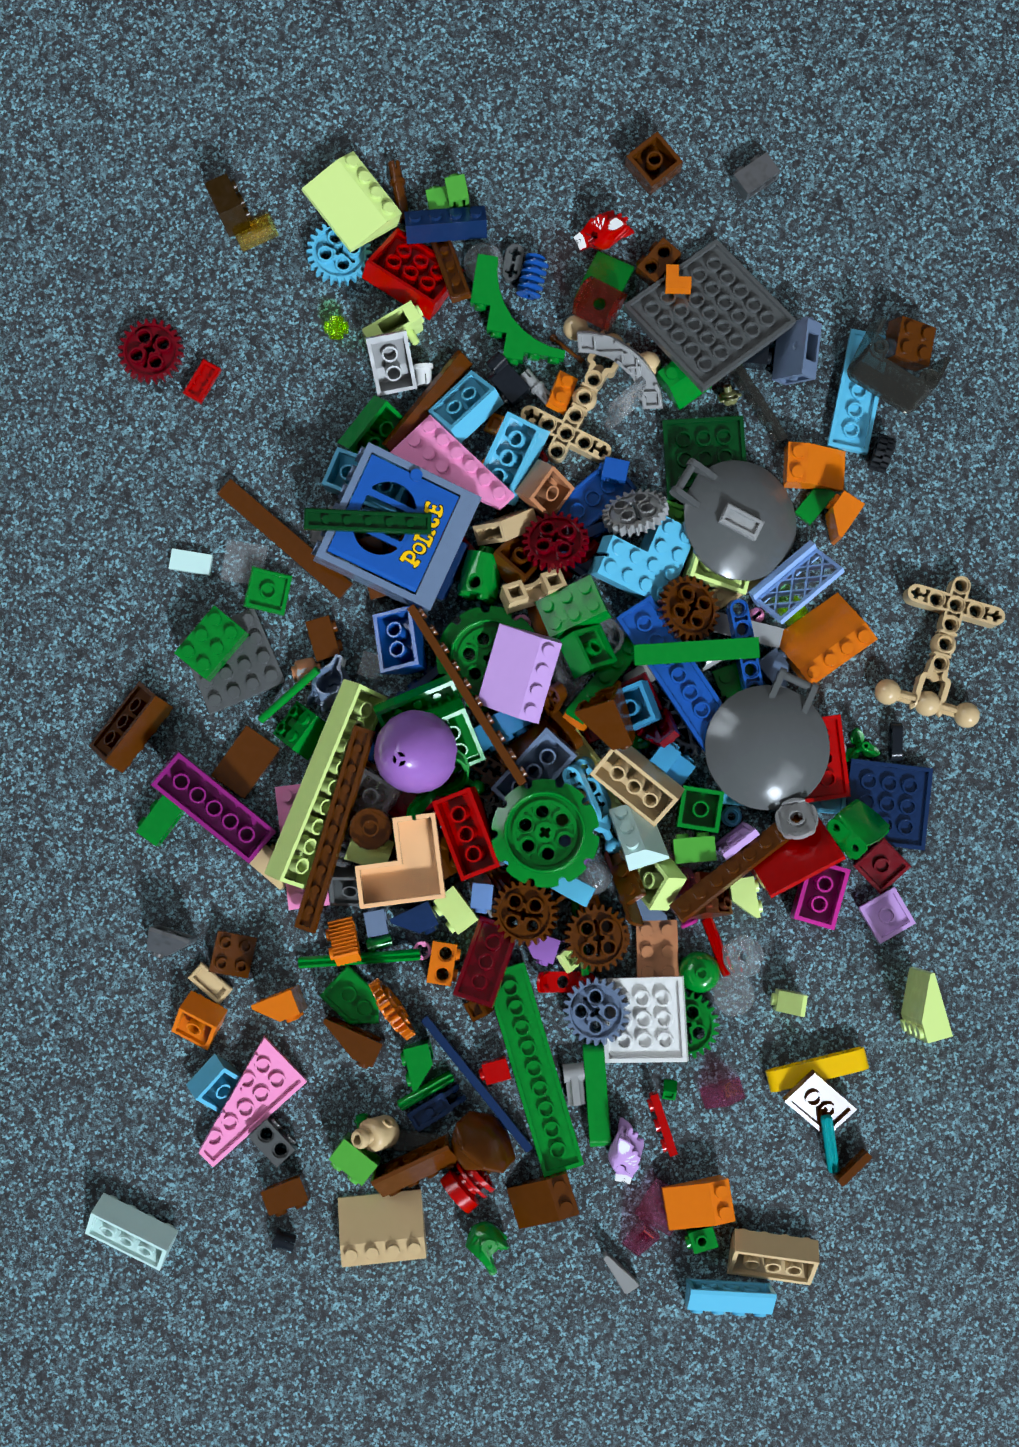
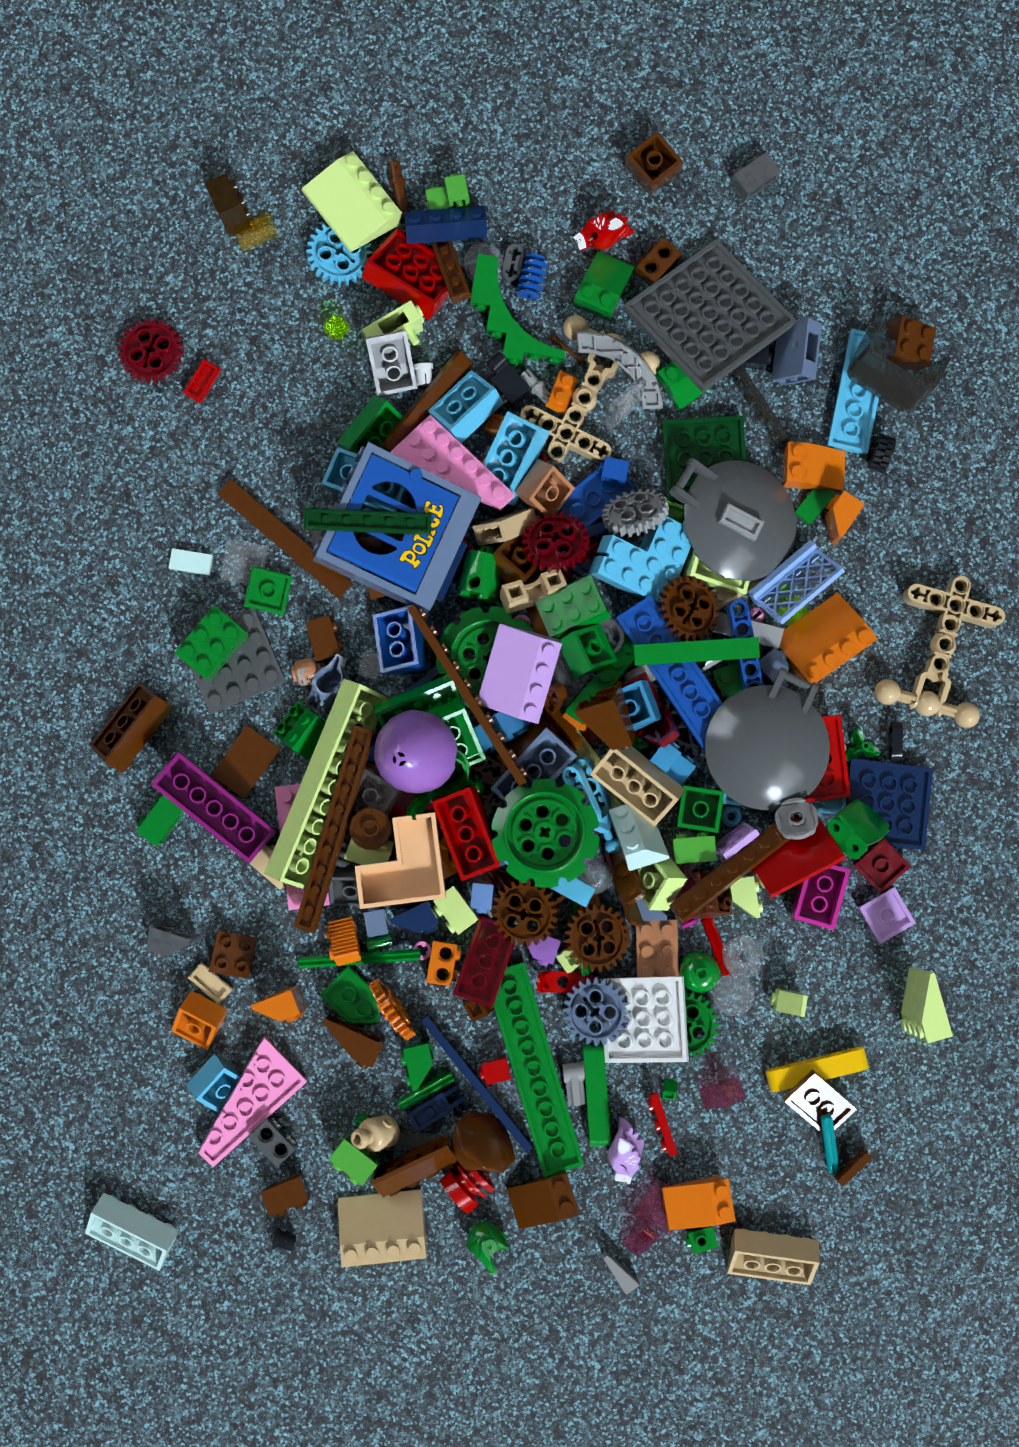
(289, 694): green piece -> none
(591, 291): clear red hose -> none
(674, 283): orange piece -> none
(729, 395): olive plant -> none
(729, 1296): medium azure slope -> none

